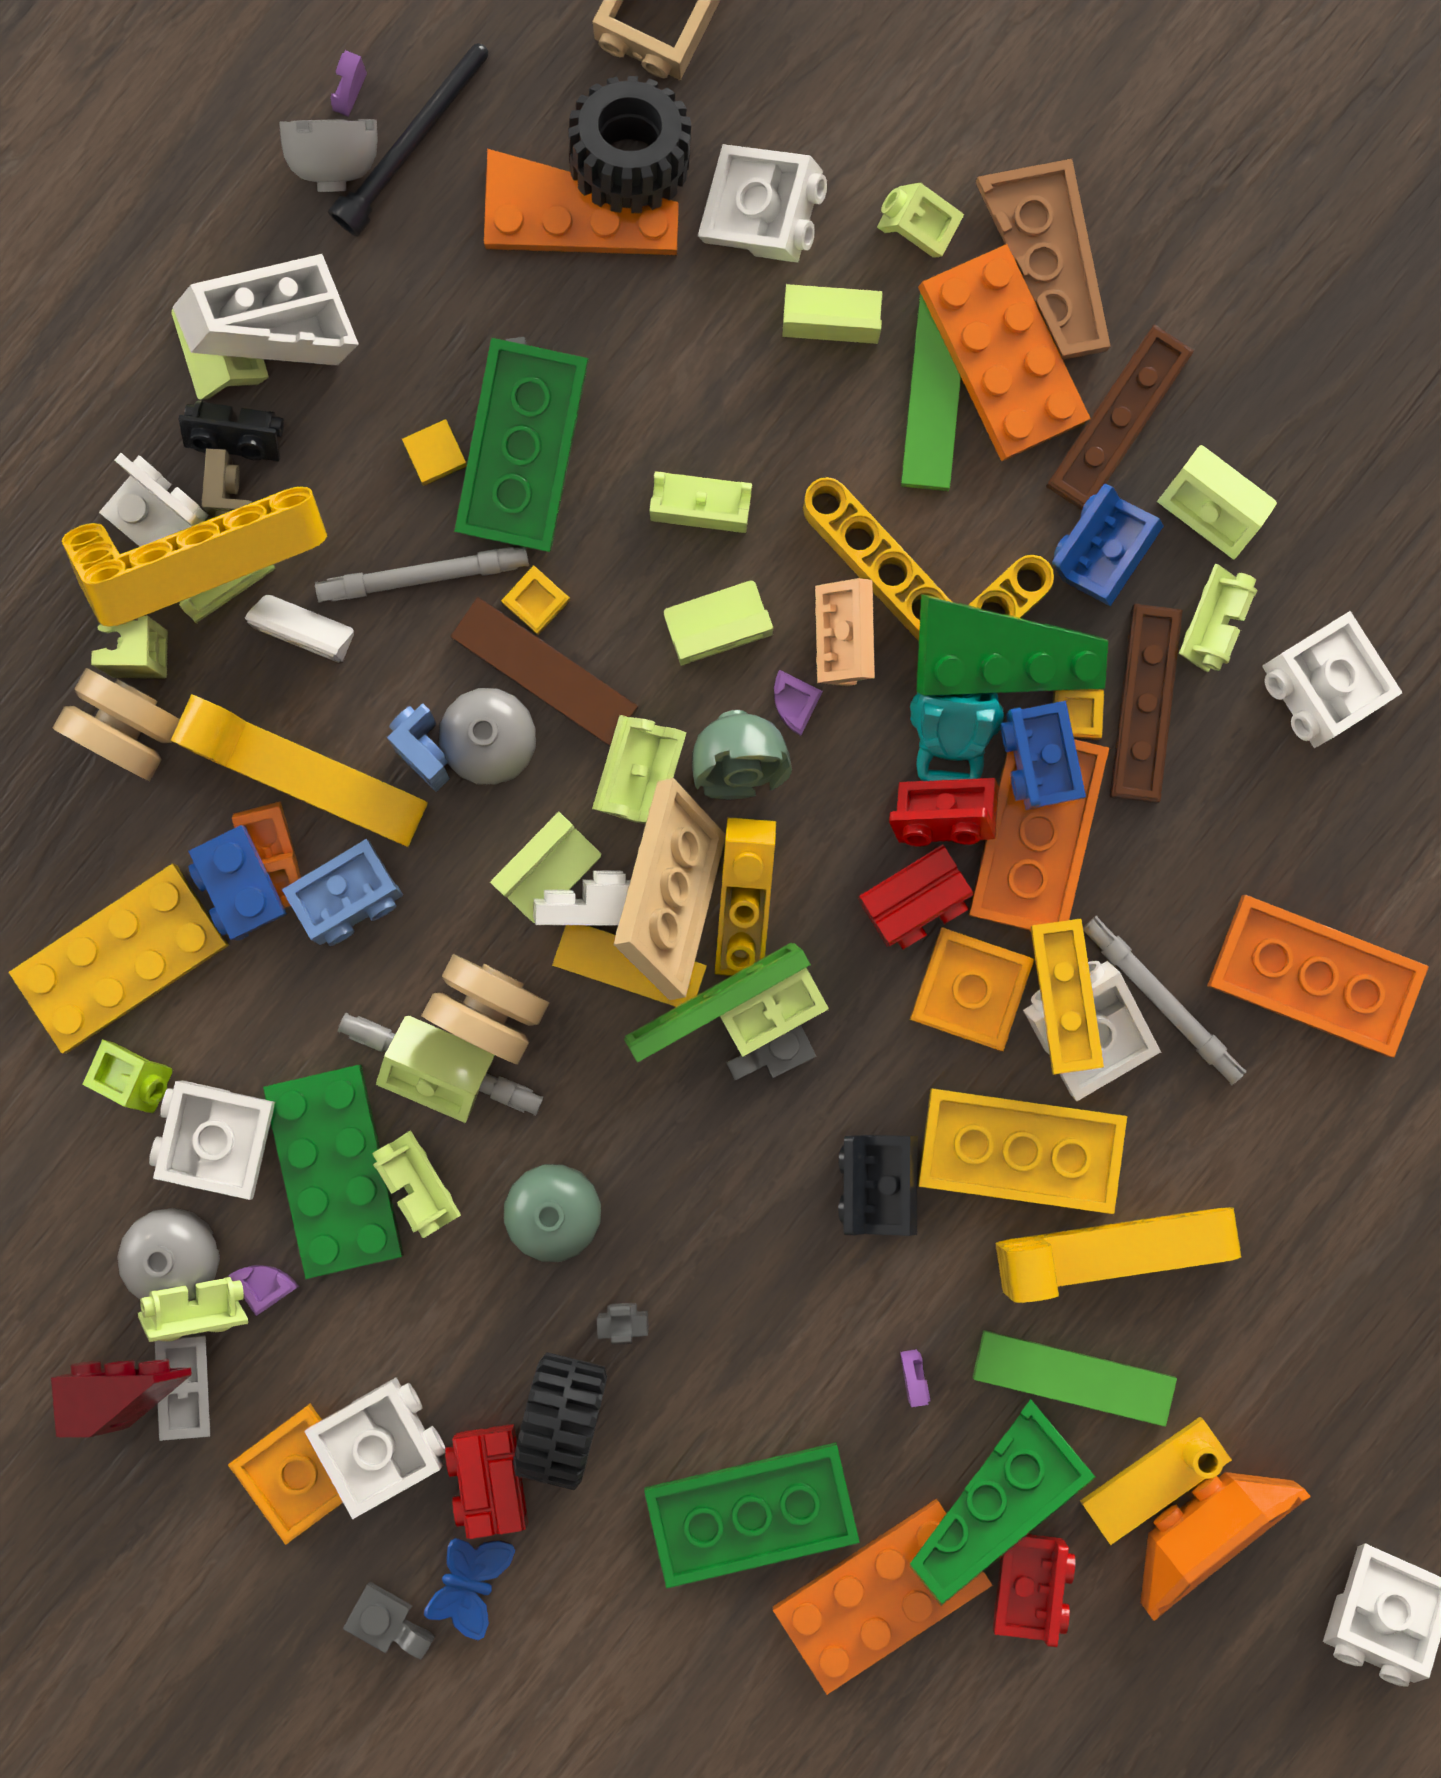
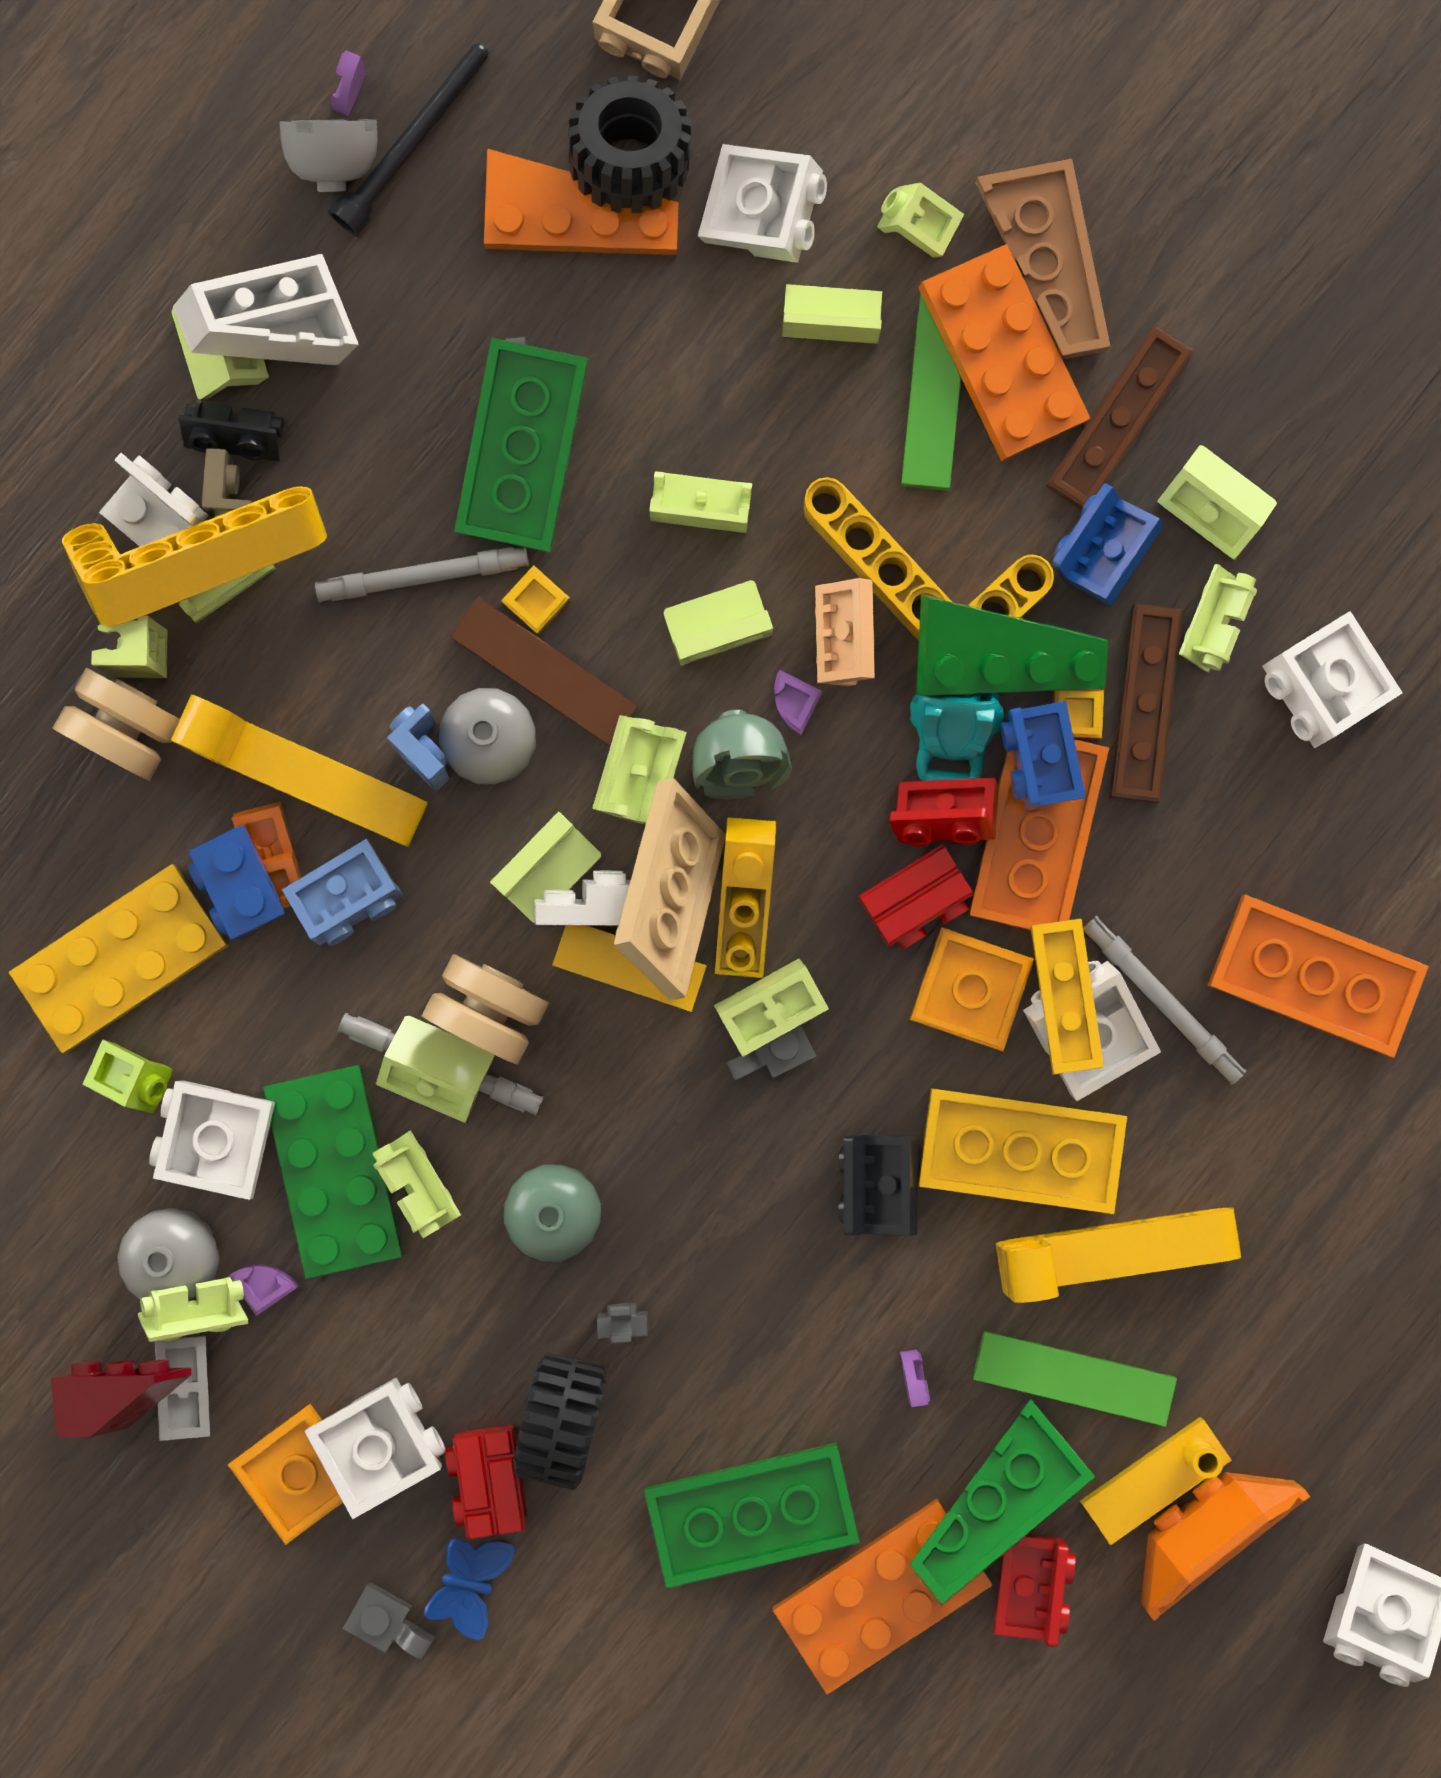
(300, 627): white slope -> none
(434, 452): yellow tile -> none
(716, 1001): bright green tile -> none

